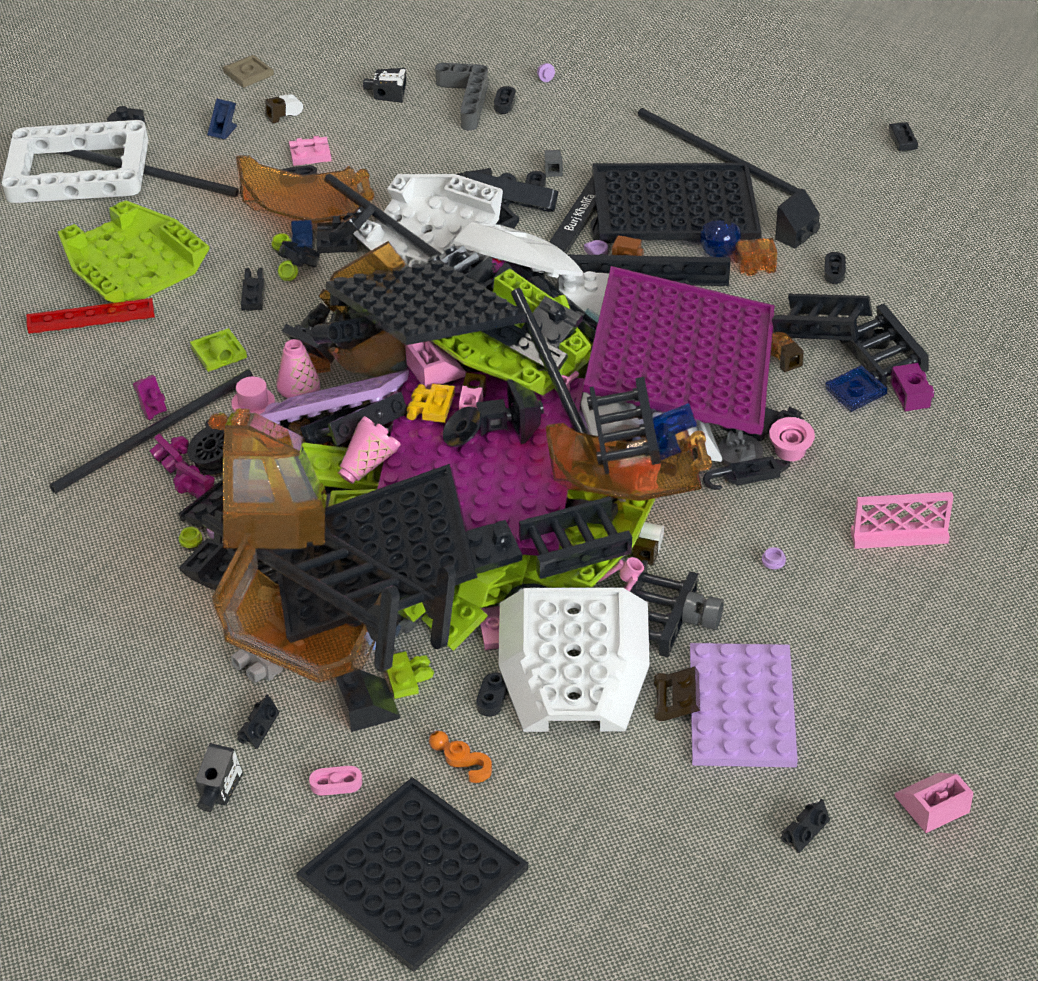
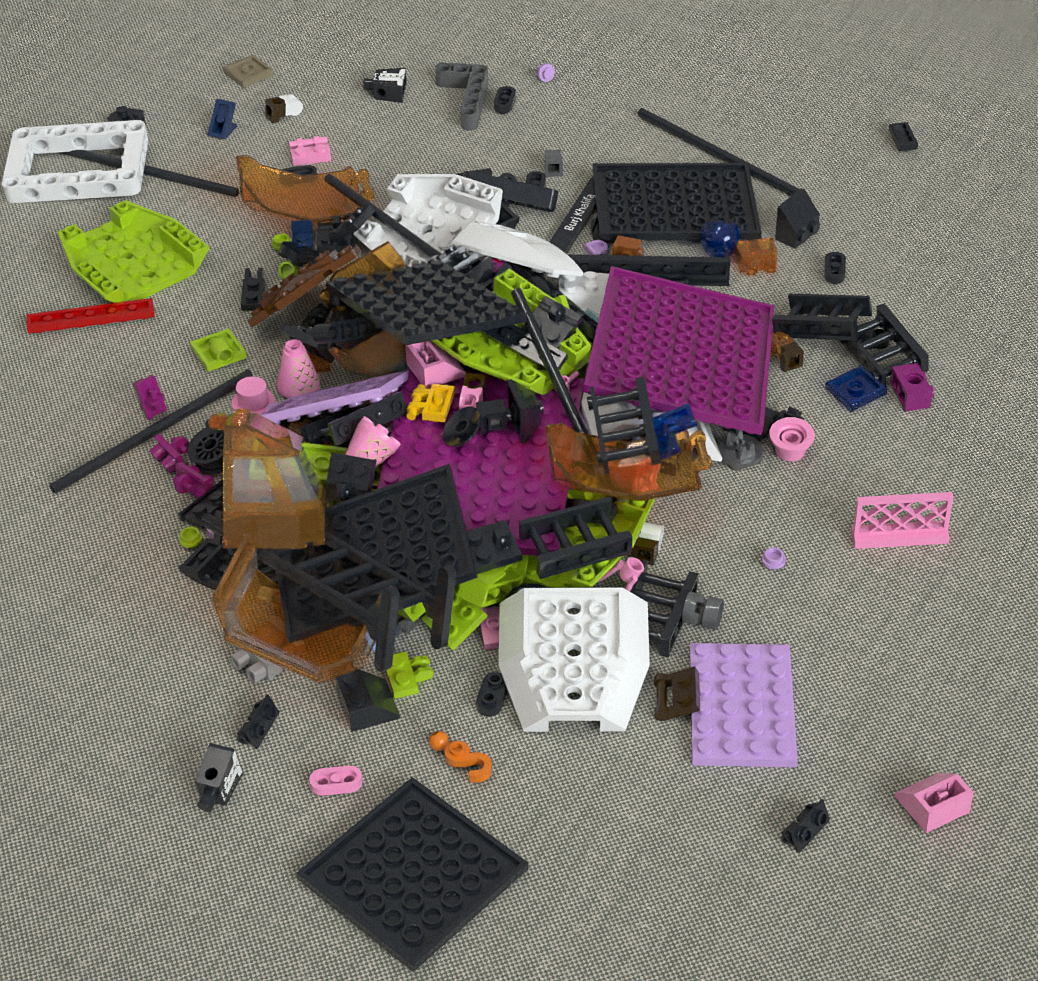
(307, 278): none -> reddish brown plate
(349, 477): none -> black hinge
(747, 471): black plate -> none

